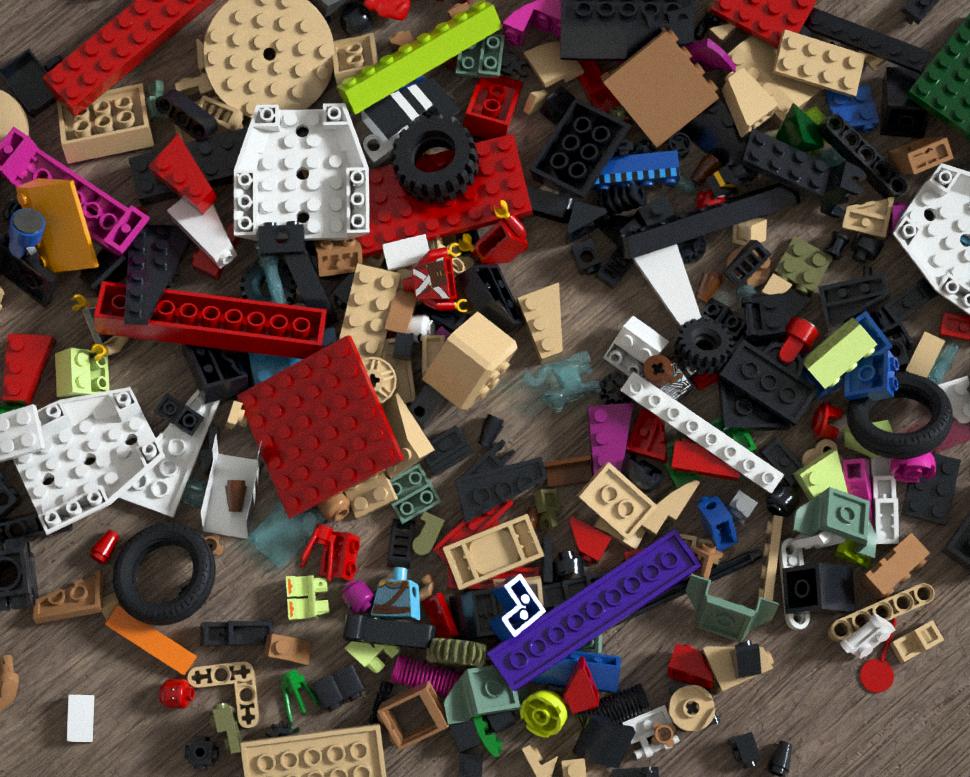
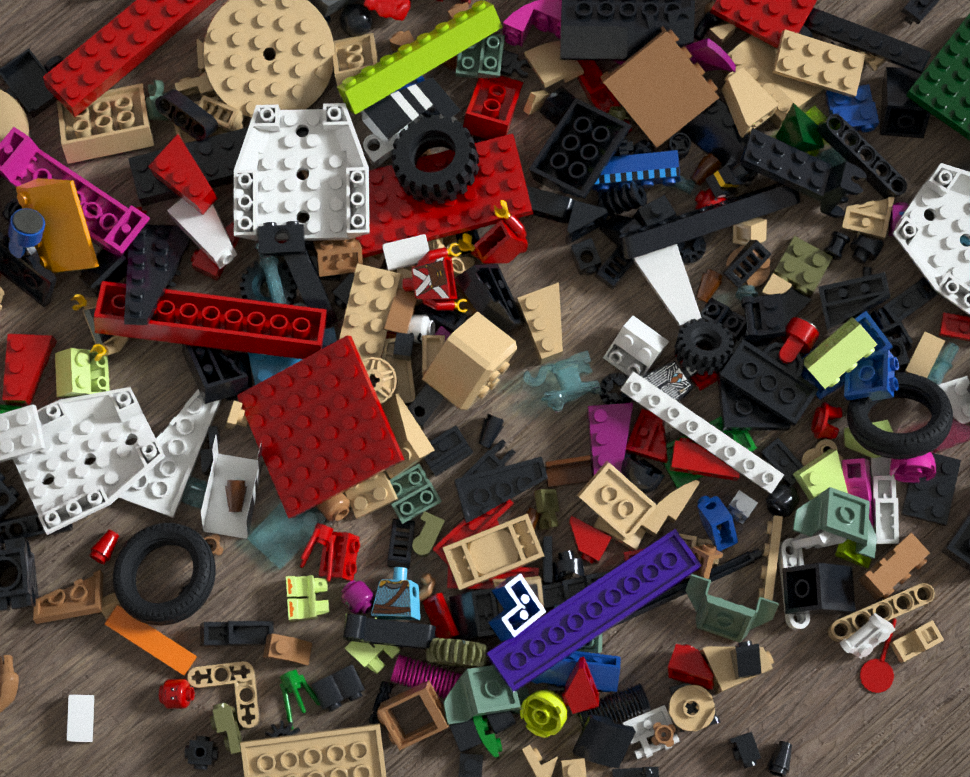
(178, 414): black slope -> none
(658, 361): reddish brown piece -> none
(922, 155): medium nougat window -> none

